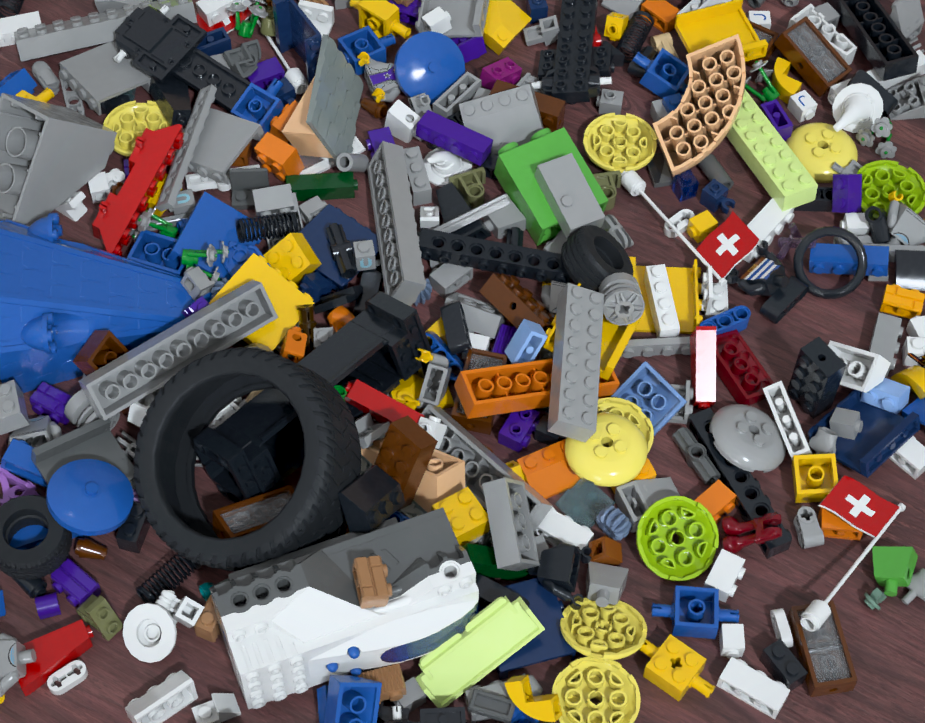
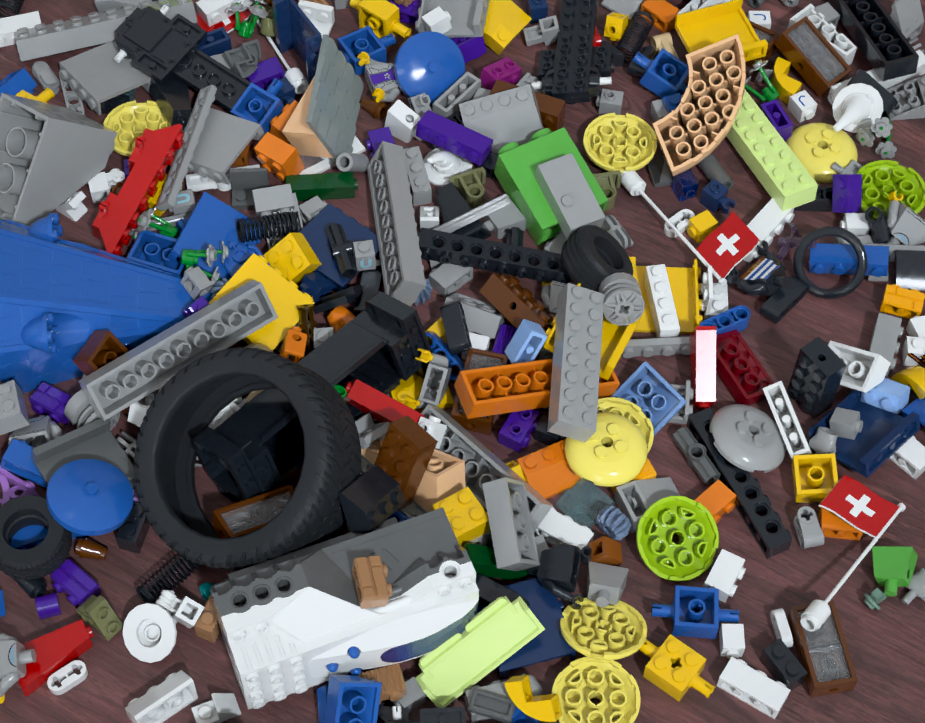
(733, 529): dark red piece -> none

